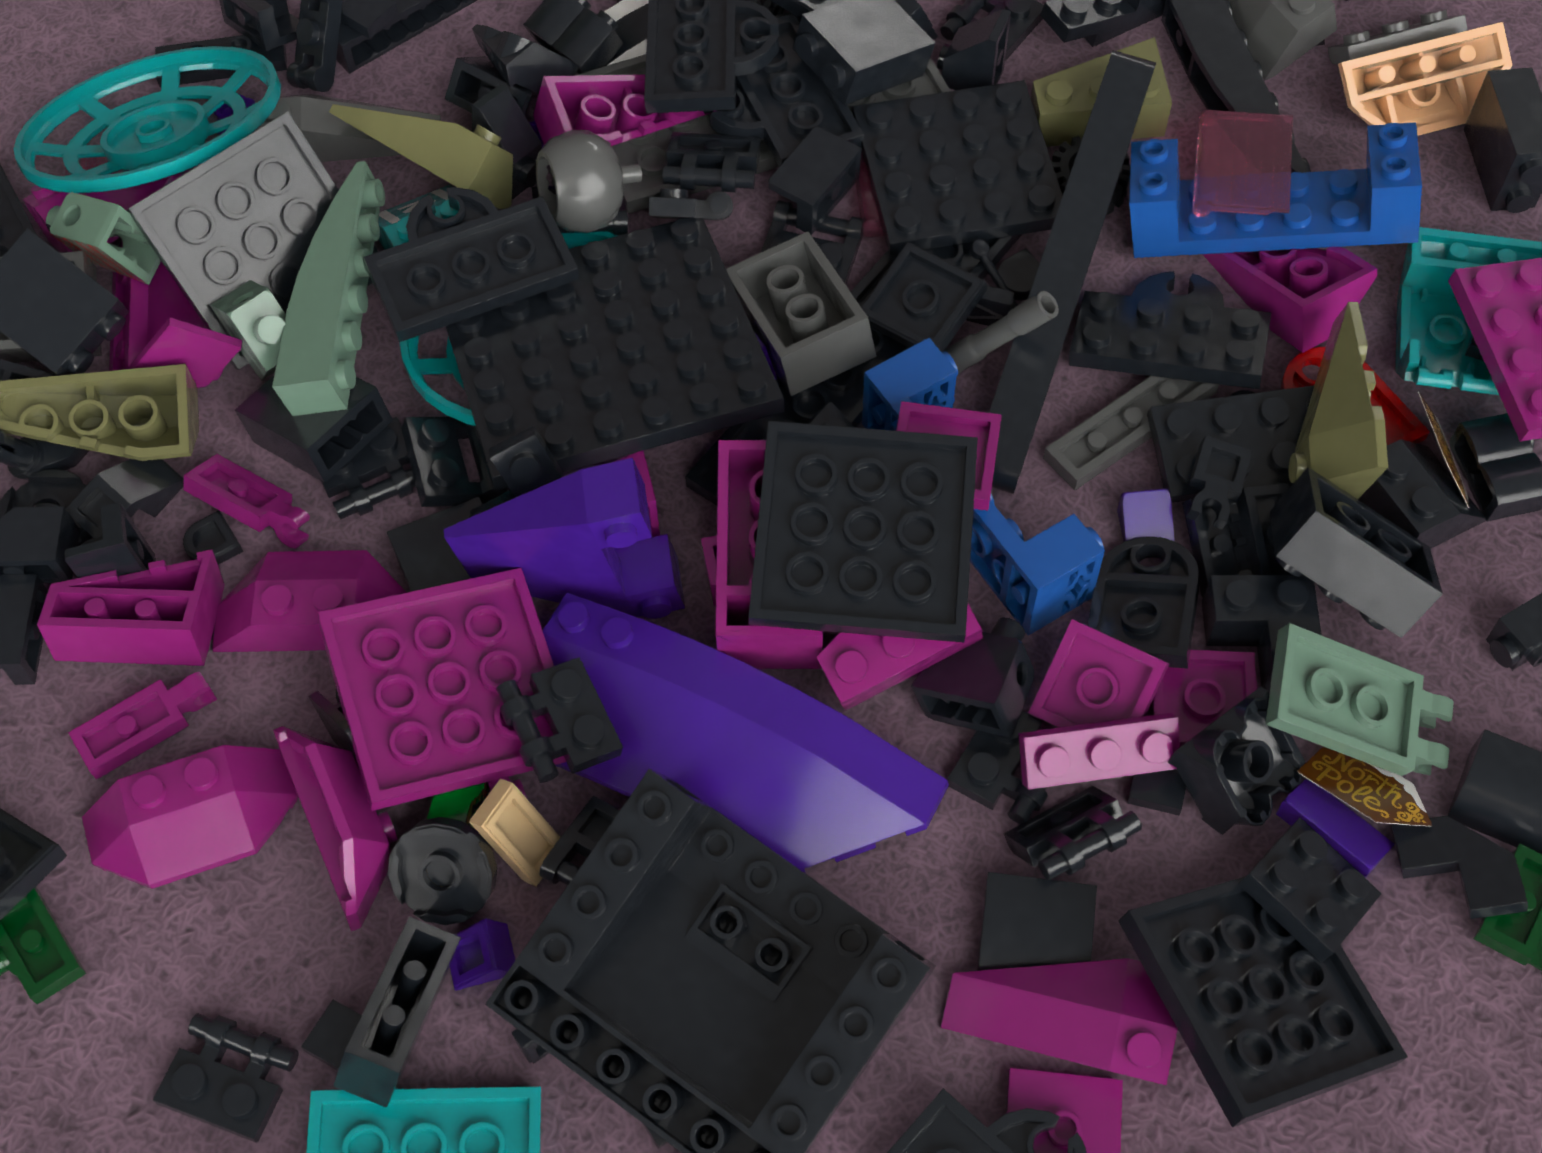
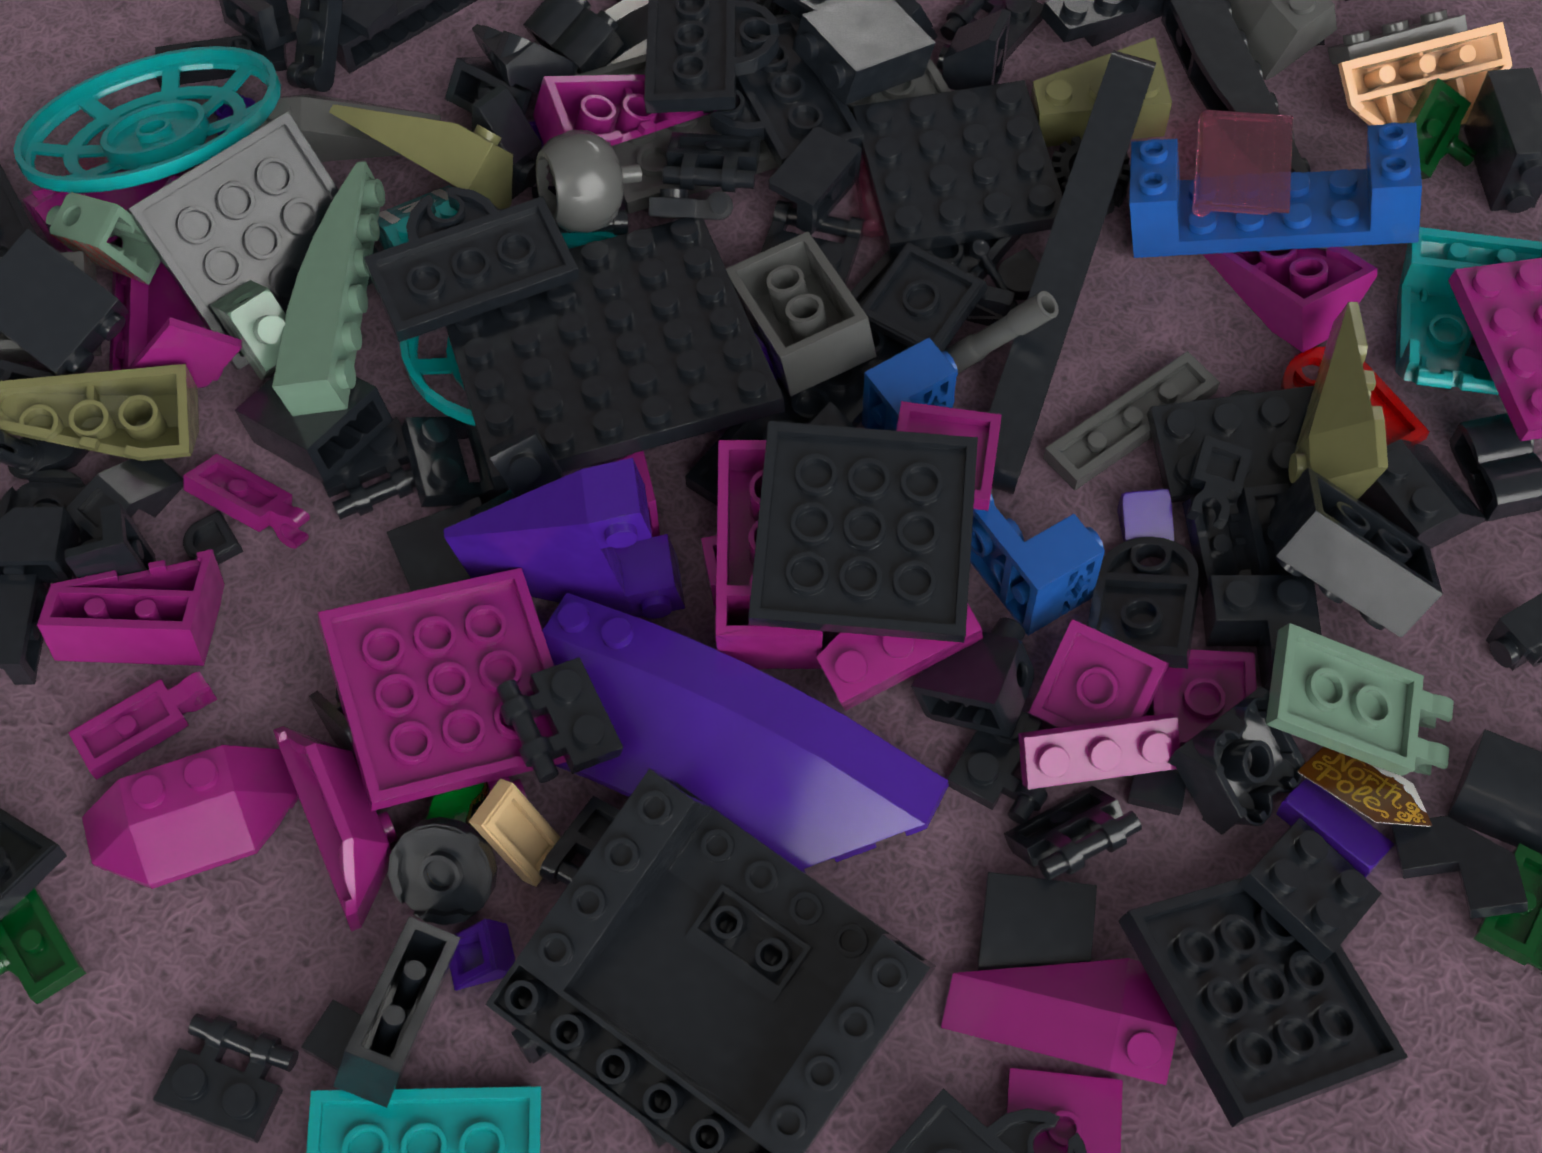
(284, 592): magenta wedge -> none
(1171, 334): black plate -> none
(1438, 125): none -> dark green plate
(1445, 449): sticker -> none

